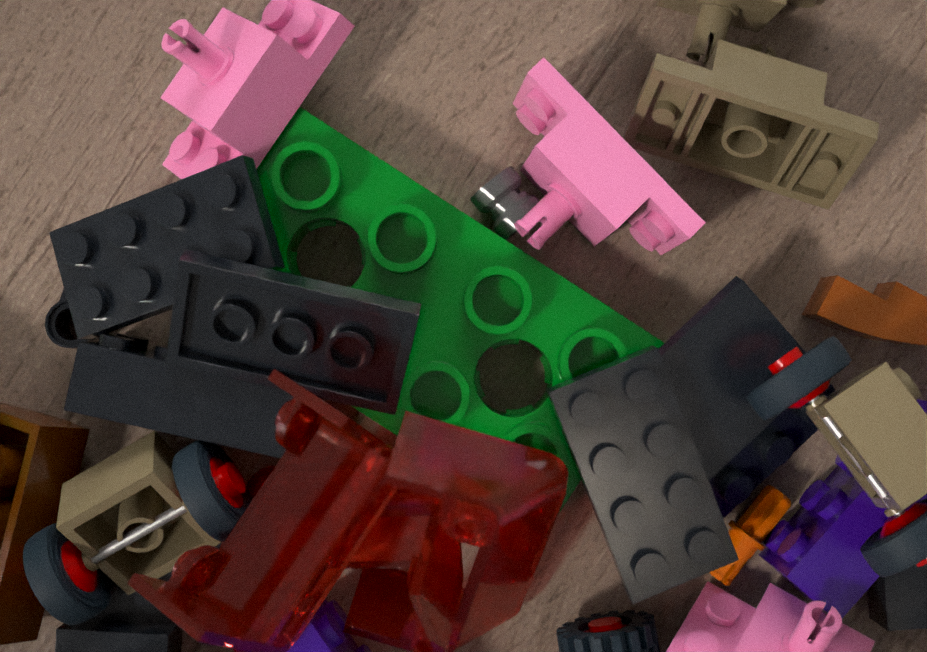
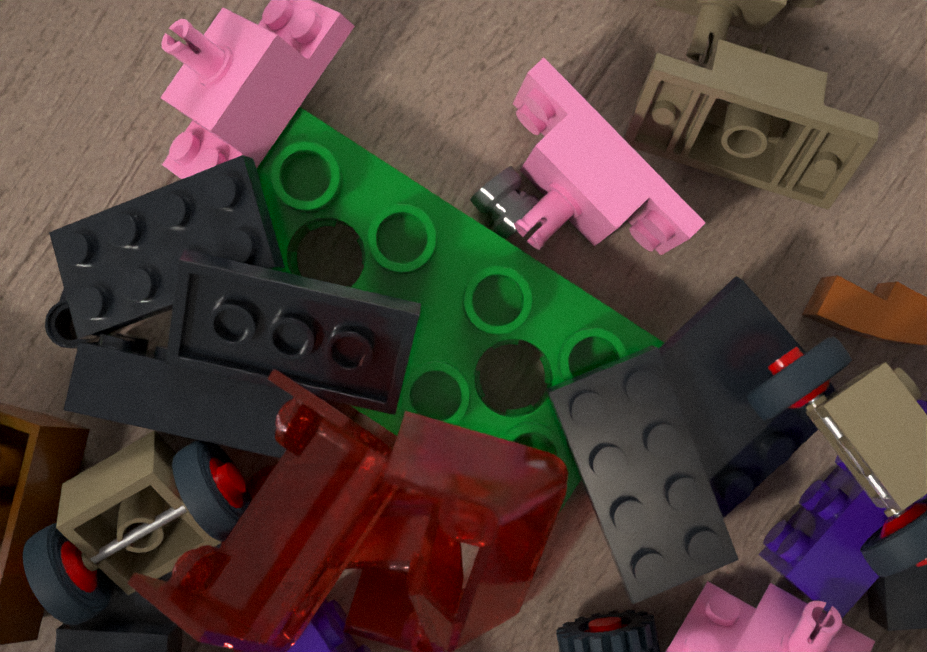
(752, 530): orange axle -> none

